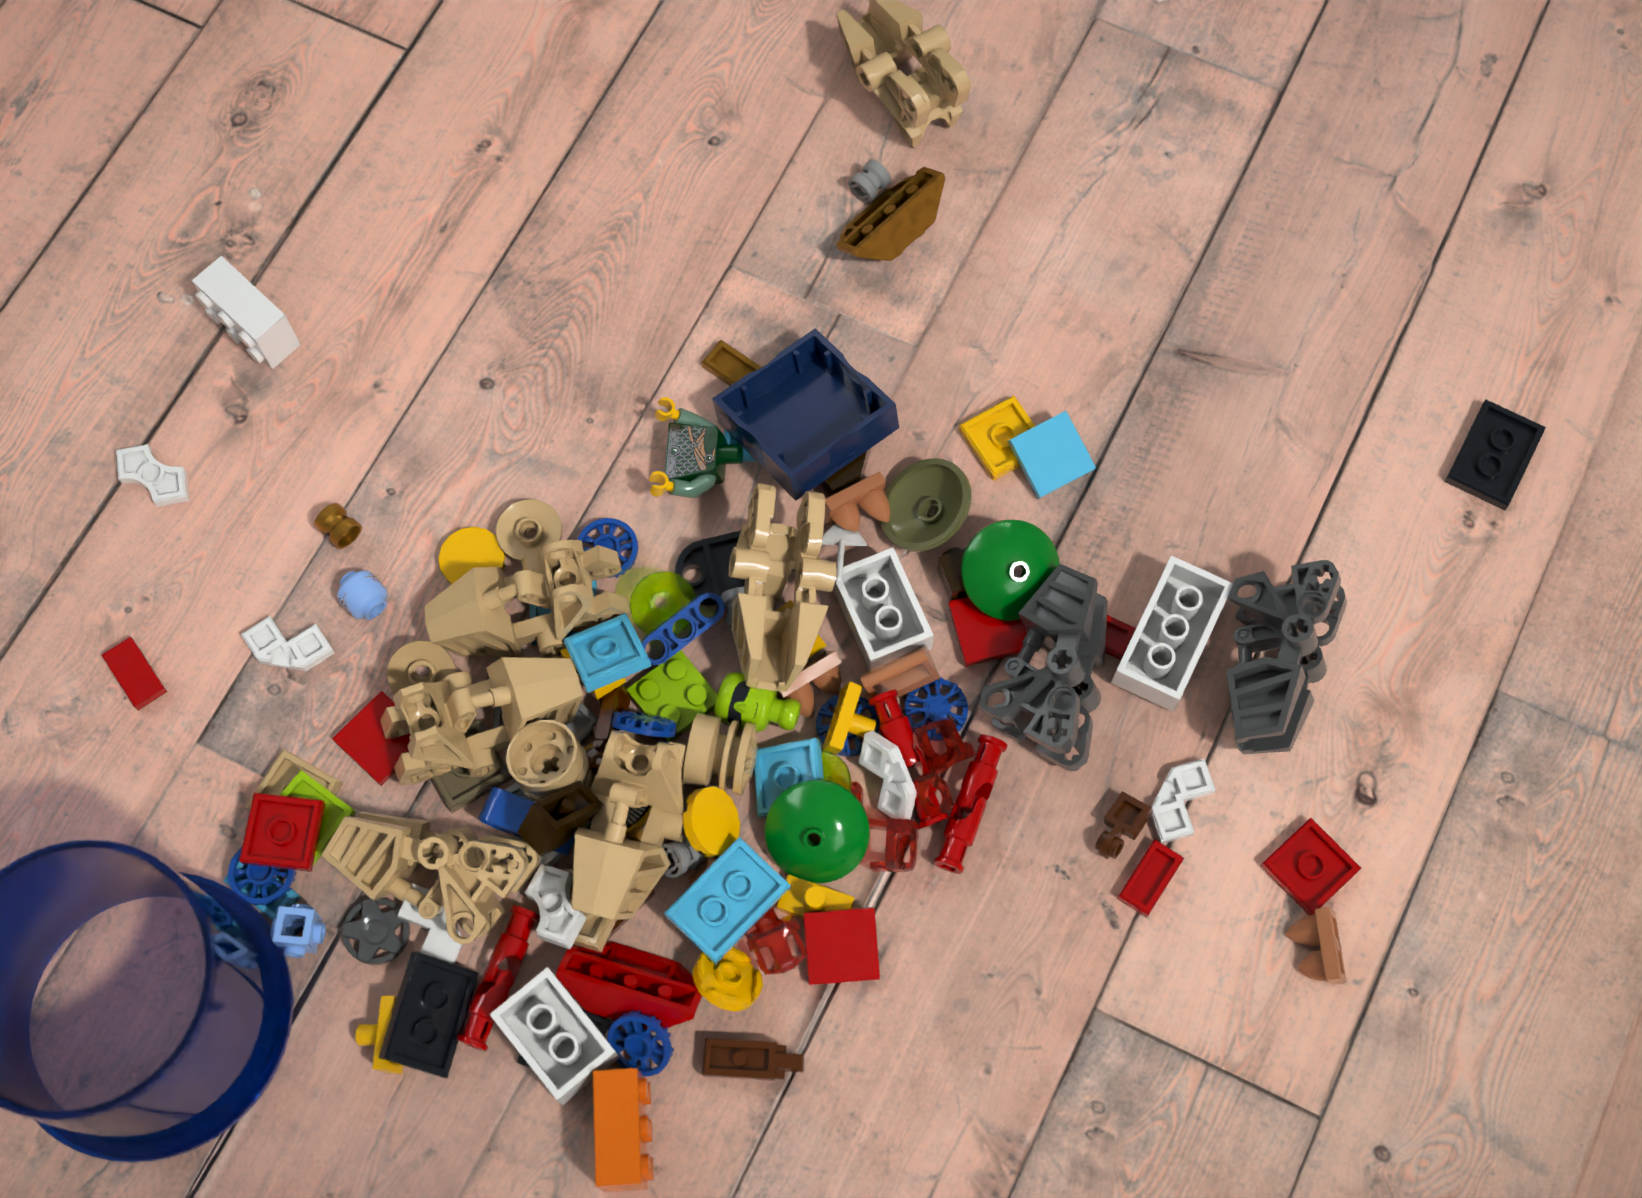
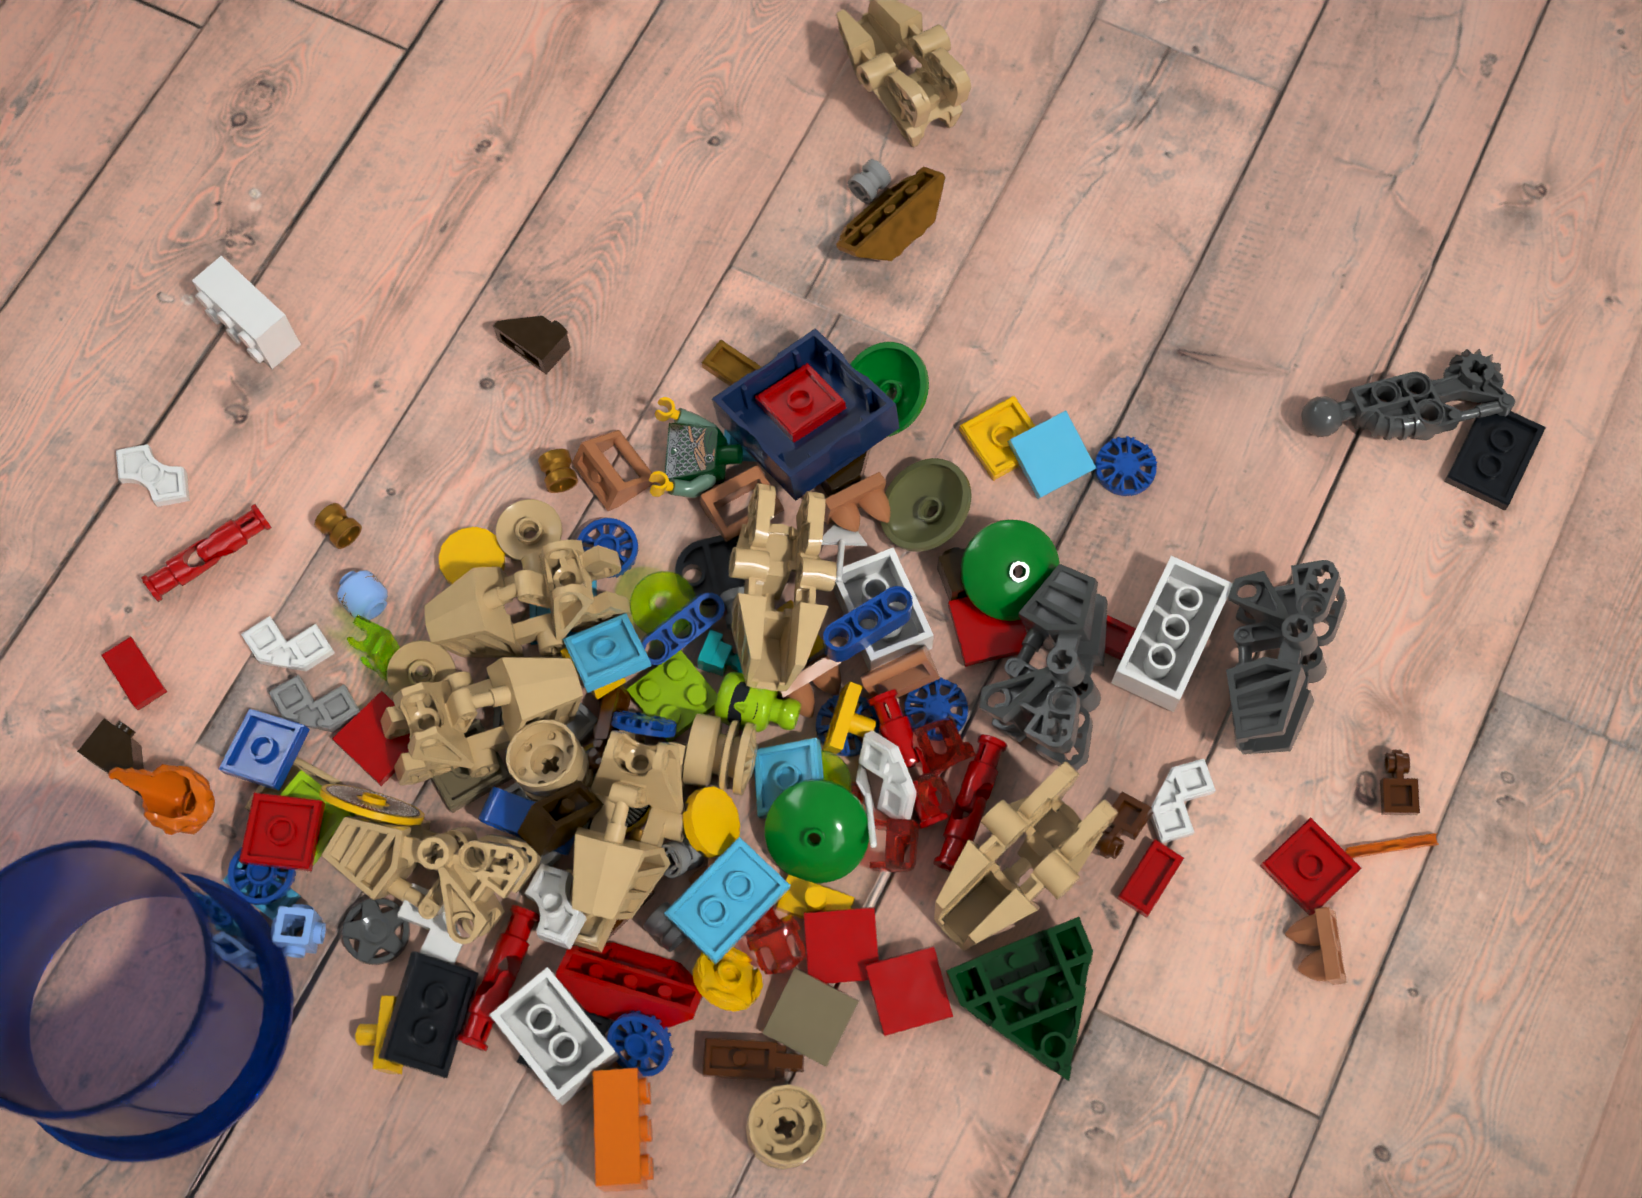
(113, 747): none -> dark brown slope
(171, 796): none -> orange hair
(222, 542): none -> red piece
(264, 749): none -> tile
(325, 714): none -> light grey tile
(371, 804): none -> piece
(377, 646): none -> clear neon green hinge
(534, 340): none -> dark brown slope
(557, 469): none -> pearl gold wheel
(603, 477): none -> nougat tile
(662, 927): none -> flat silver wheel
(717, 655): none -> teal piece
(729, 491): none -> nougat tile
(793, 1106): none -> tan wheel
(800, 402): none -> red tile
(810, 1017): none -> dark tan tile
(863, 783): none -> white piece
(873, 609): none -> blue beam
(899, 370): none -> green dish
(908, 990): none -> red tile
(982, 897): none -> tan piece
(1031, 991): none -> dark green wedge
(1125, 466): none -> blue wheel
(1392, 845): none -> orange piece
(1399, 794): none -> reddish brown plate
(1467, 378): none -> dark grey arm

